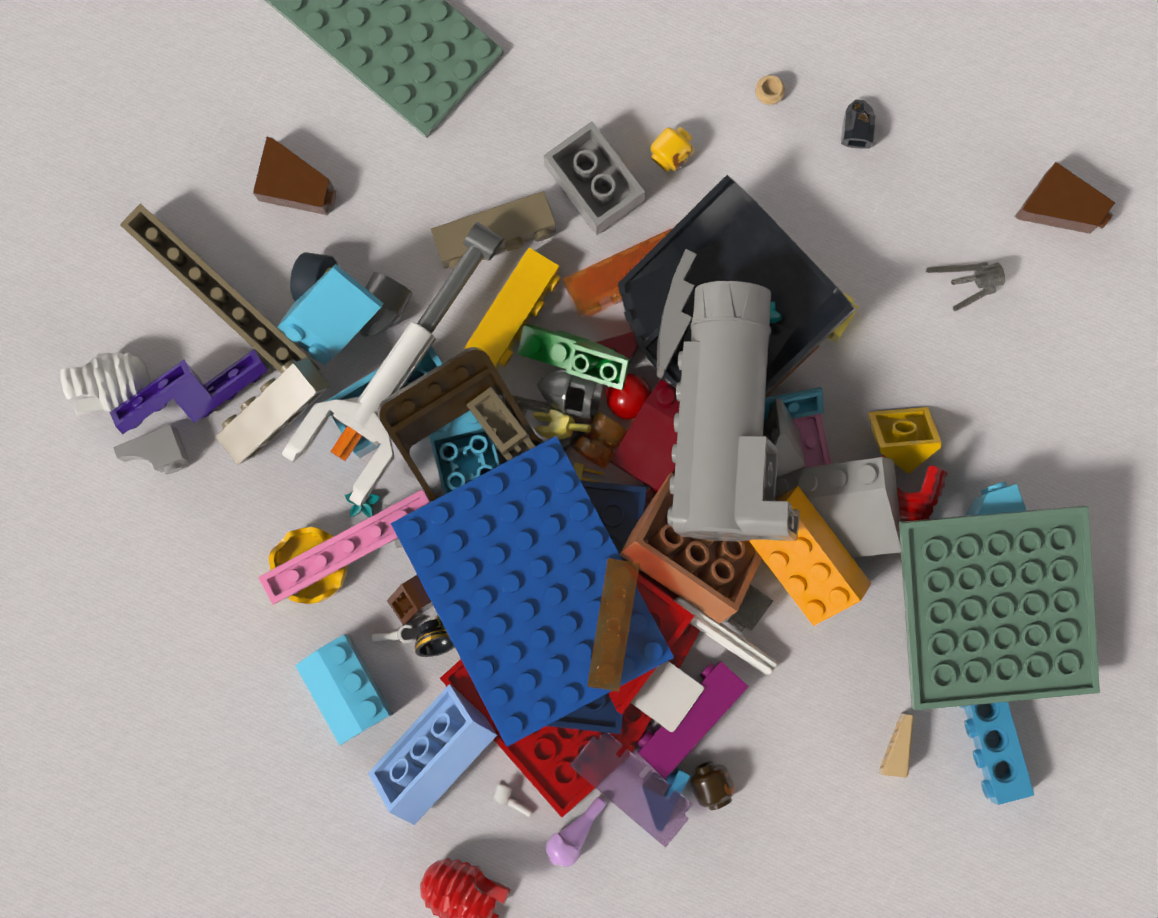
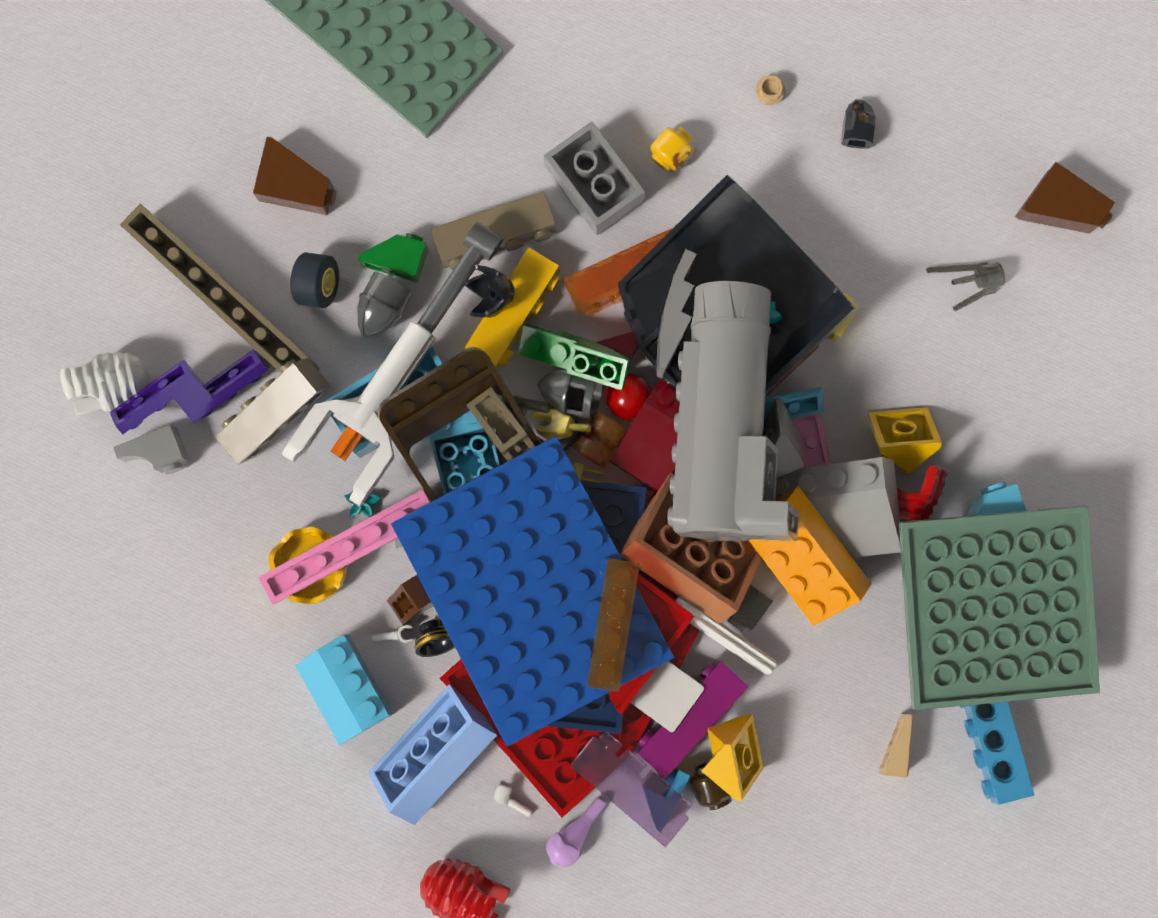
(329, 314): medium azure slope -> none
(397, 256): none -> green slope
(493, 289): none -> black piece
(735, 756): none -> yellow slope

